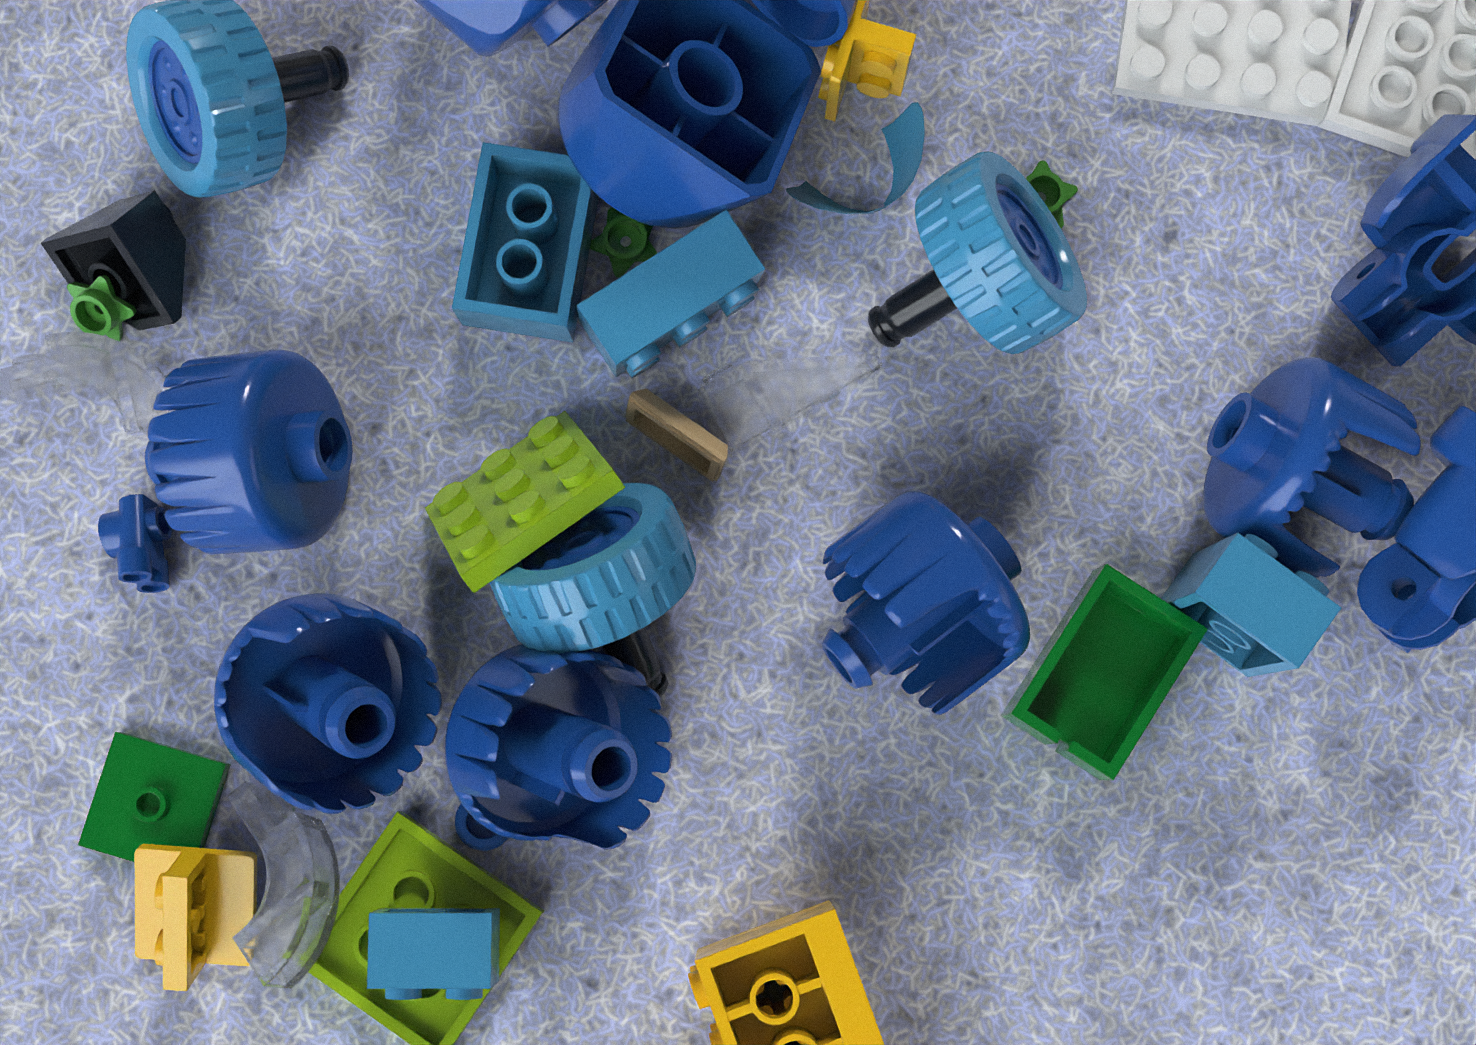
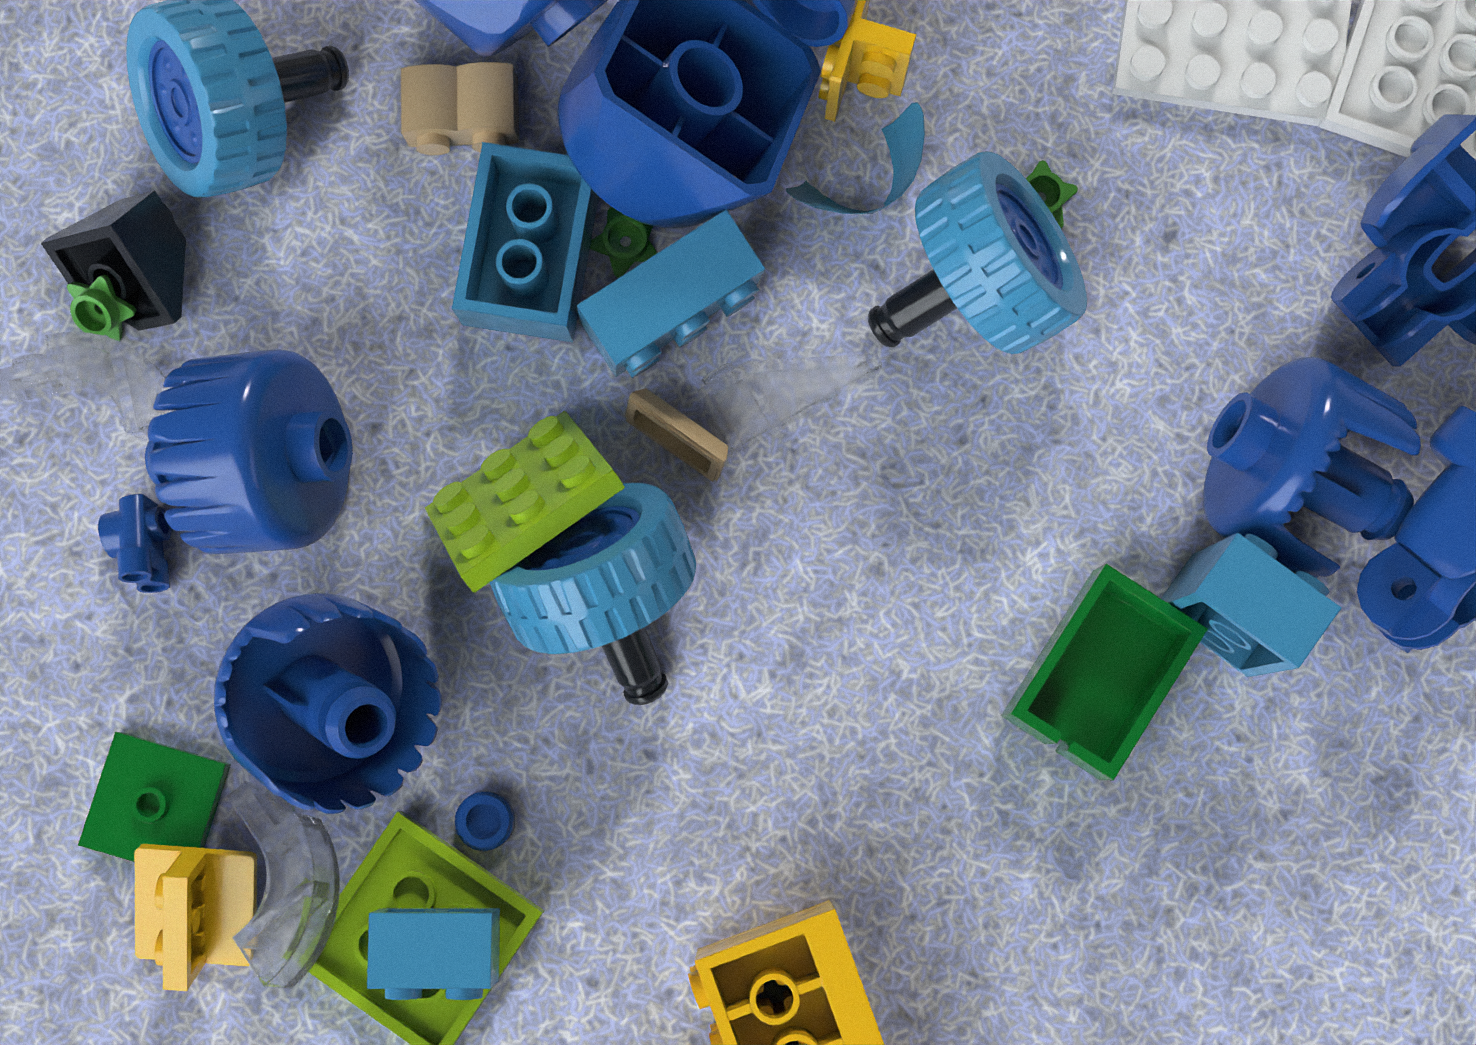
(459, 106): none -> tan brick
(557, 746): blue piece -> none
(930, 599): blue piece -> none

